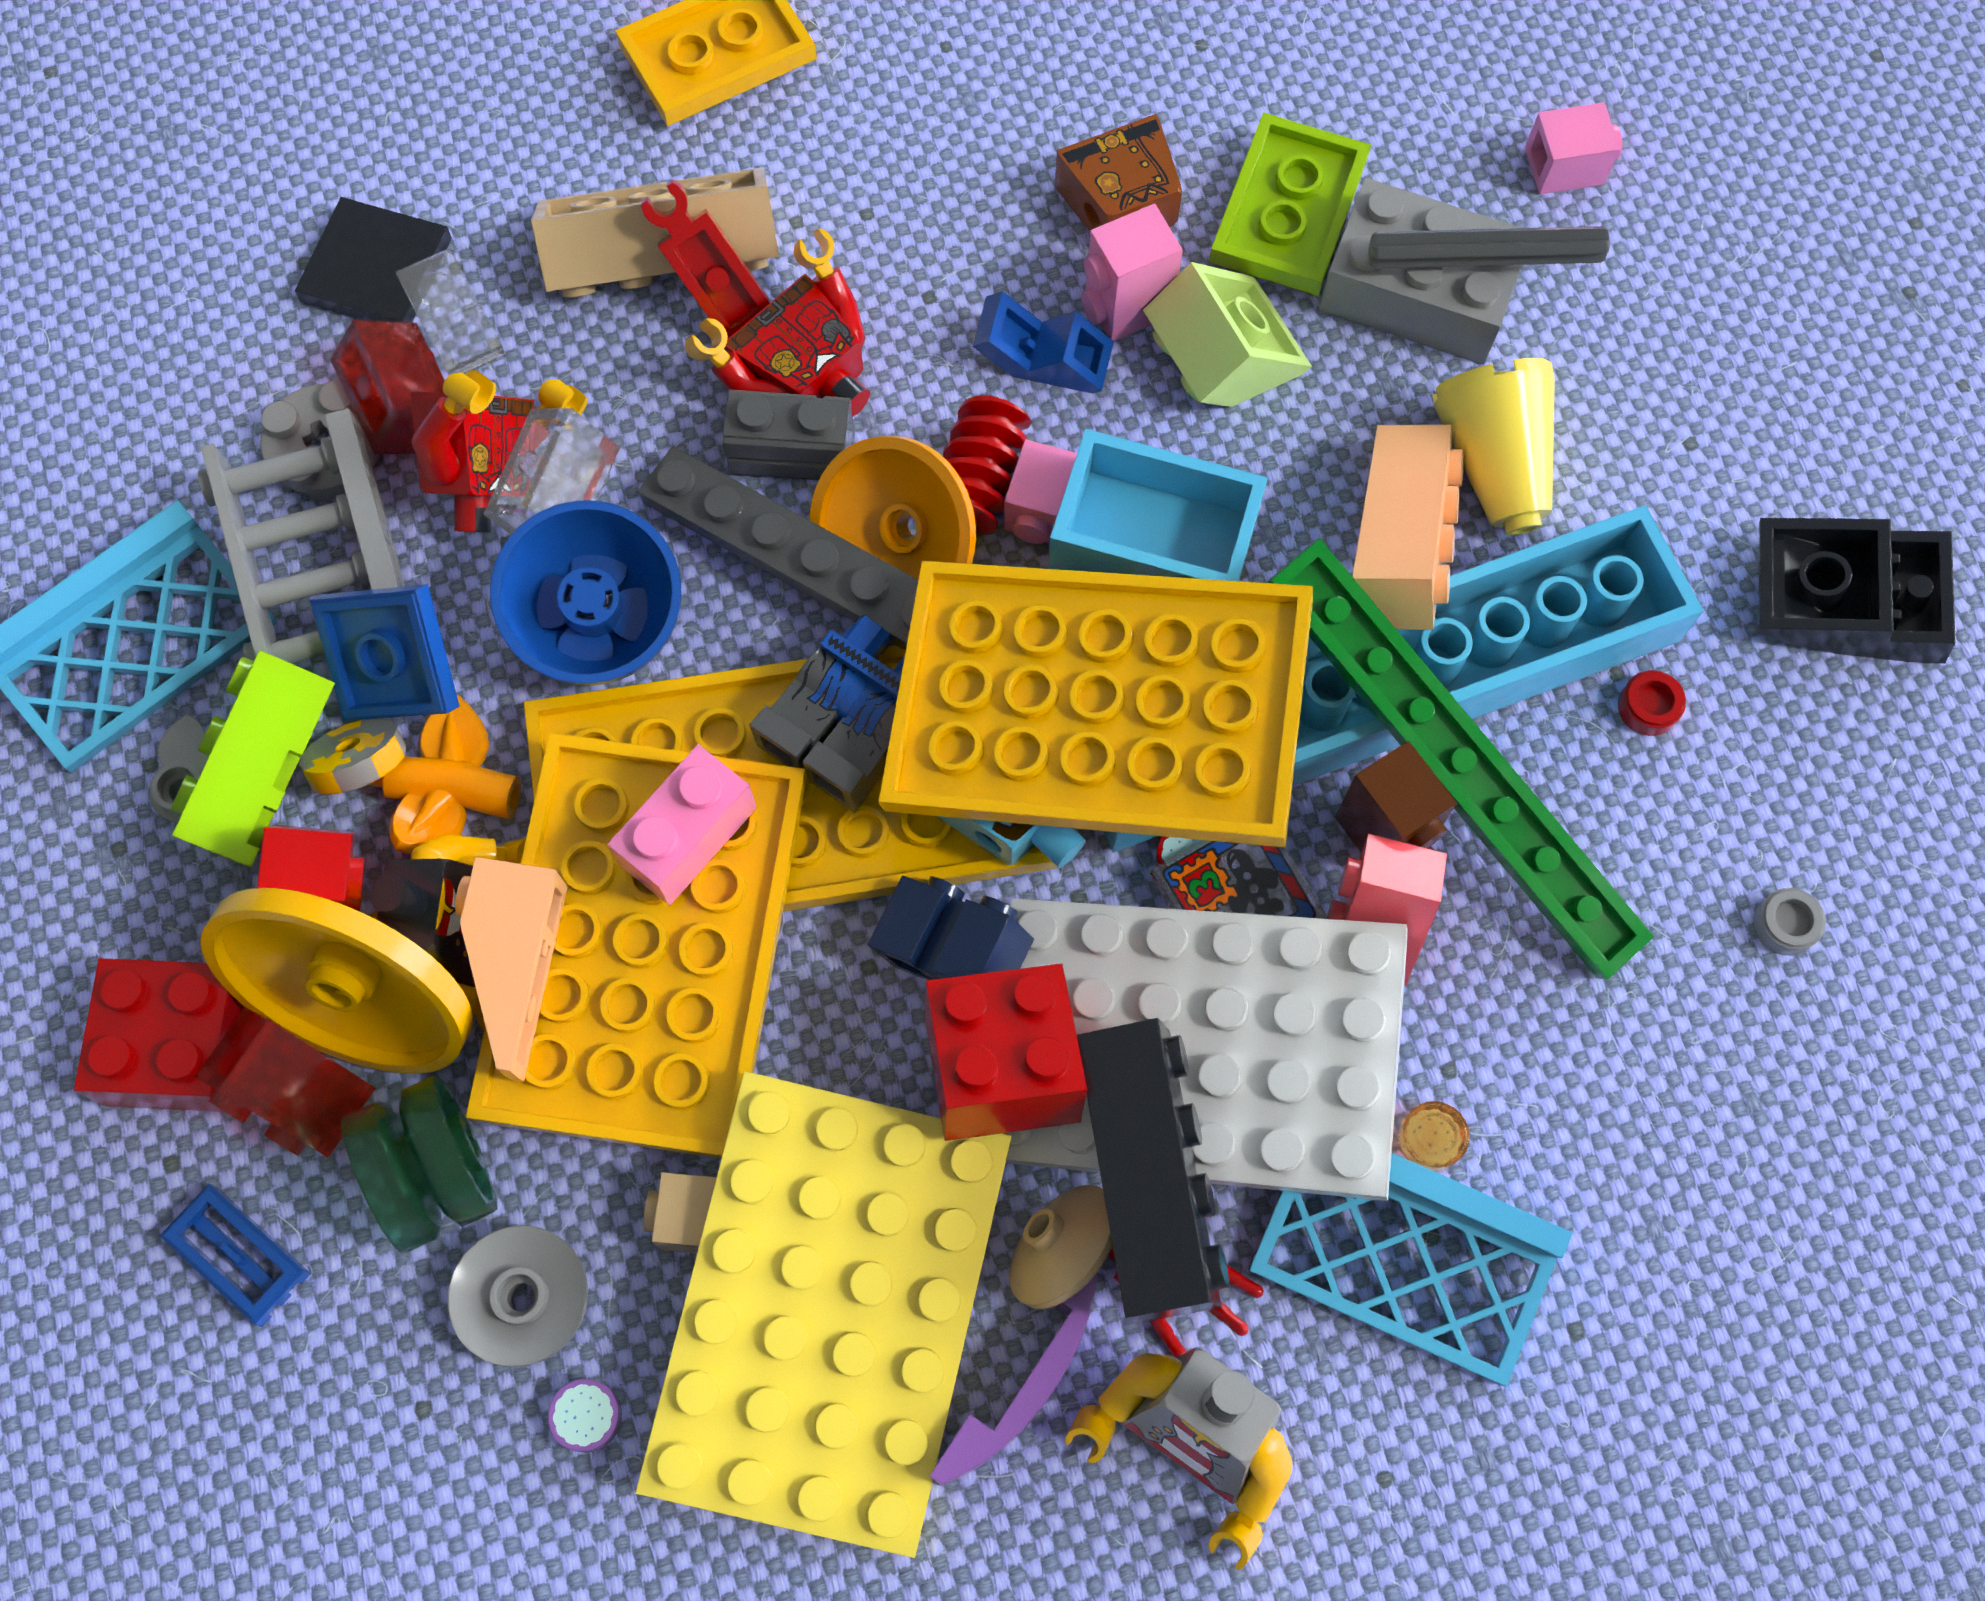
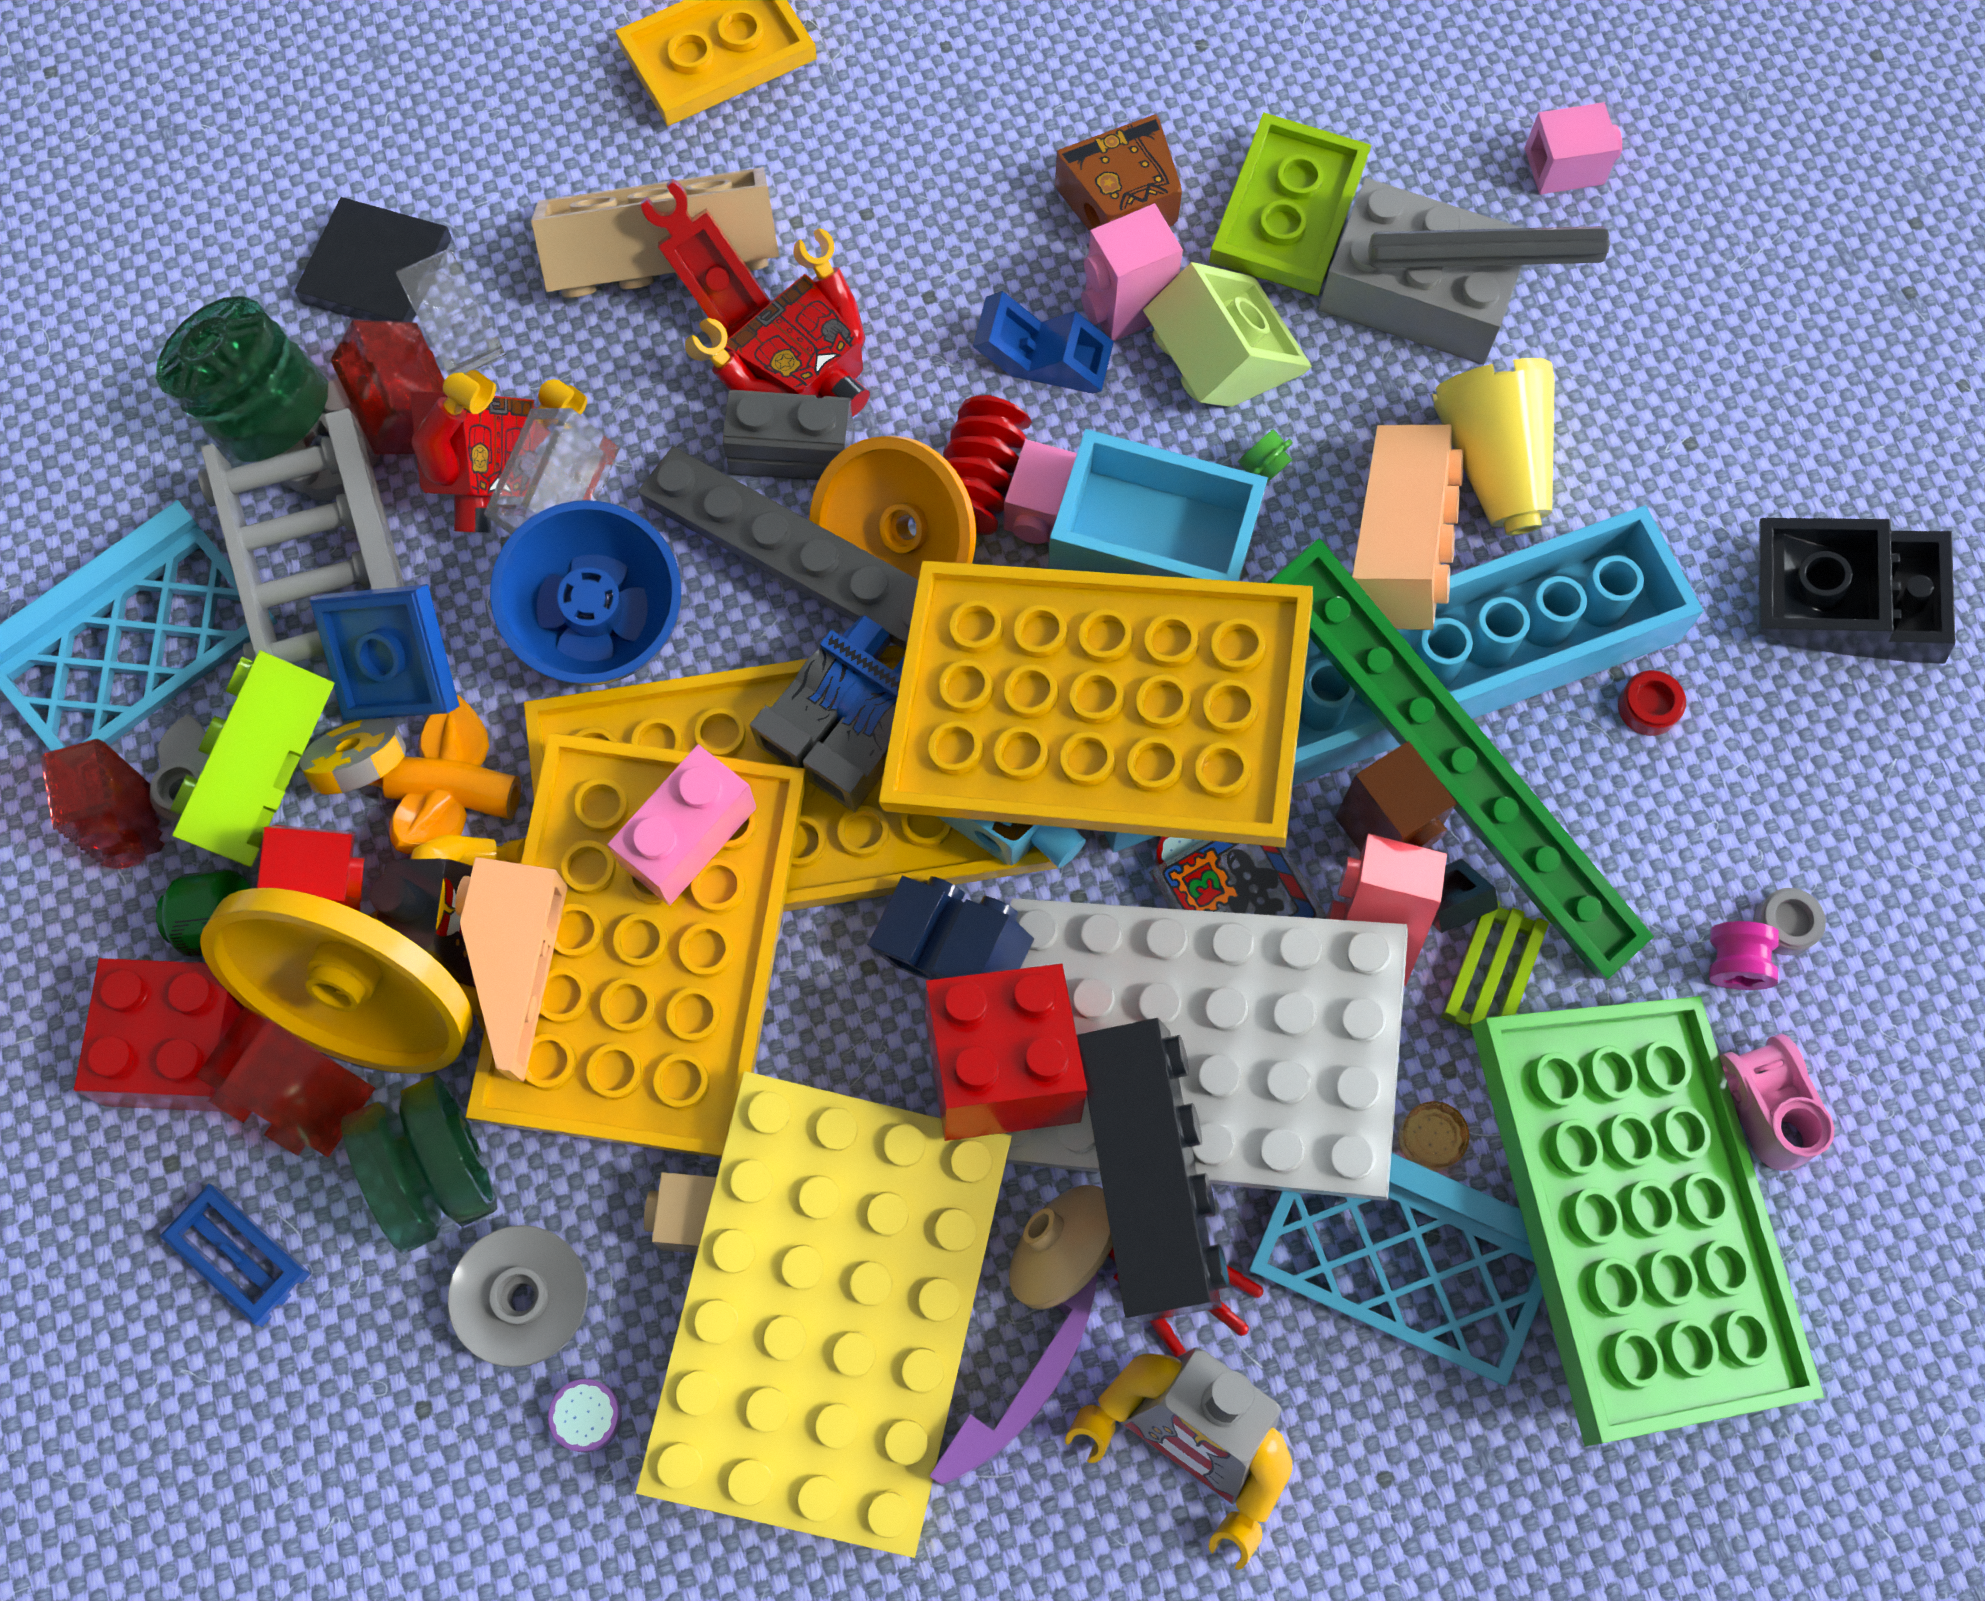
(101, 804): none -> clear red brick
(189, 905): none -> green head
(242, 379): none -> clear green wheel
(1267, 456): none -> bright green plate
(1464, 897): none -> black plate
(1513, 923): none -> lime tile
(1644, 1217): none -> plate
(1744, 955): none -> dark pink wheel
(1778, 1096): none -> bright pink piece

